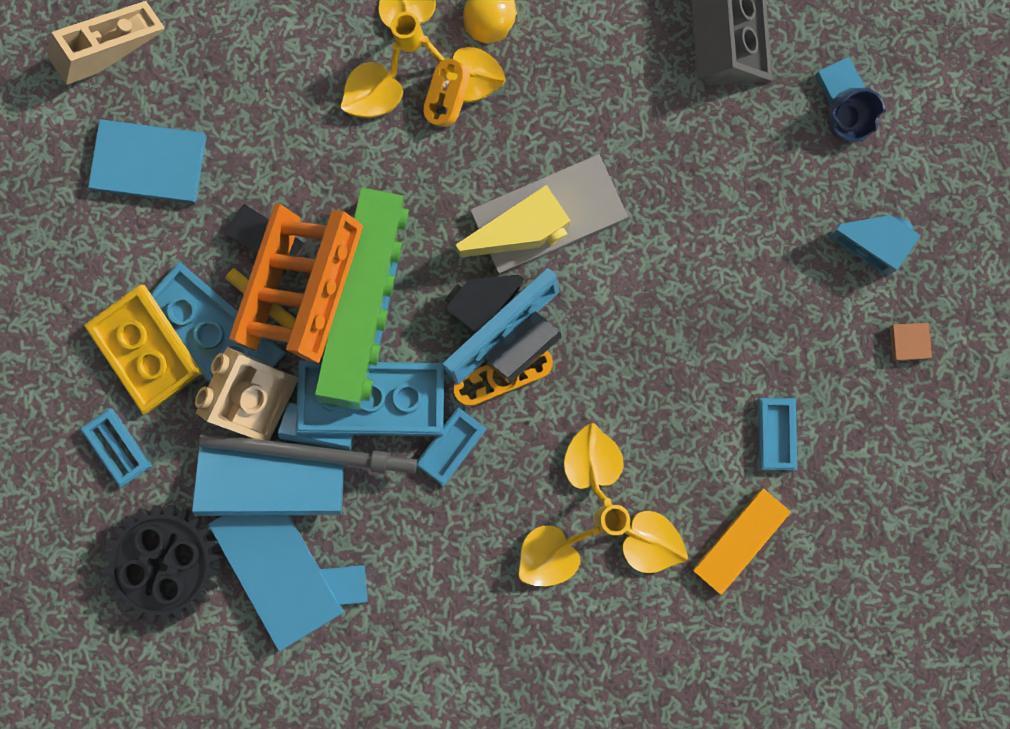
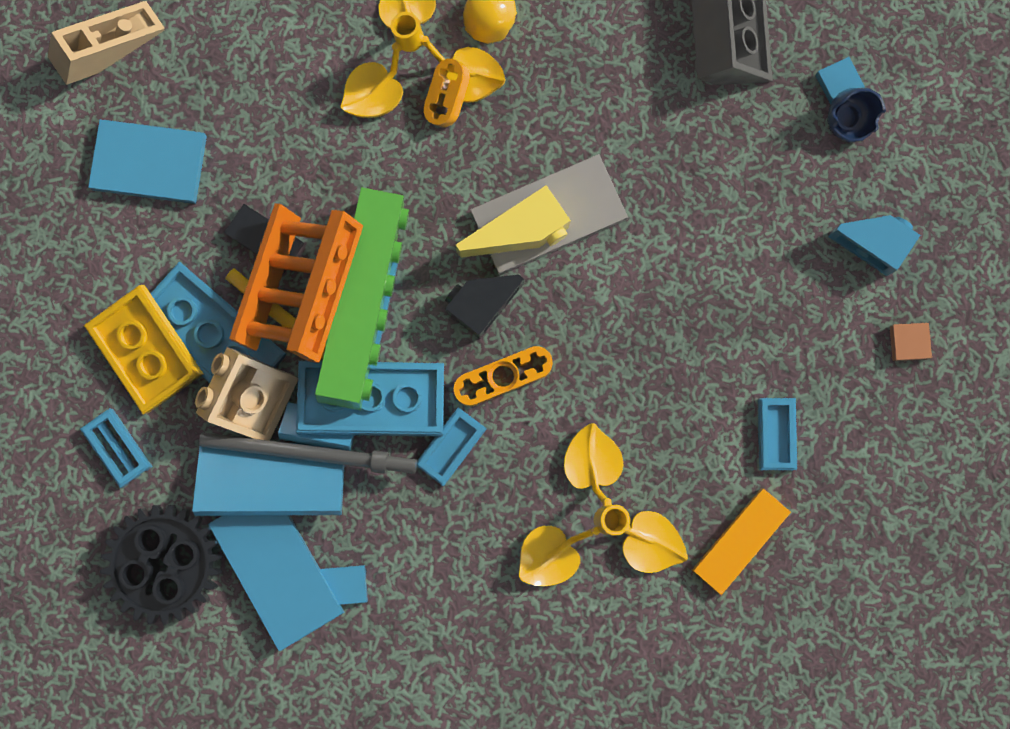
(522, 347): black tile -> none
(528, 301): dark azure tile -> none

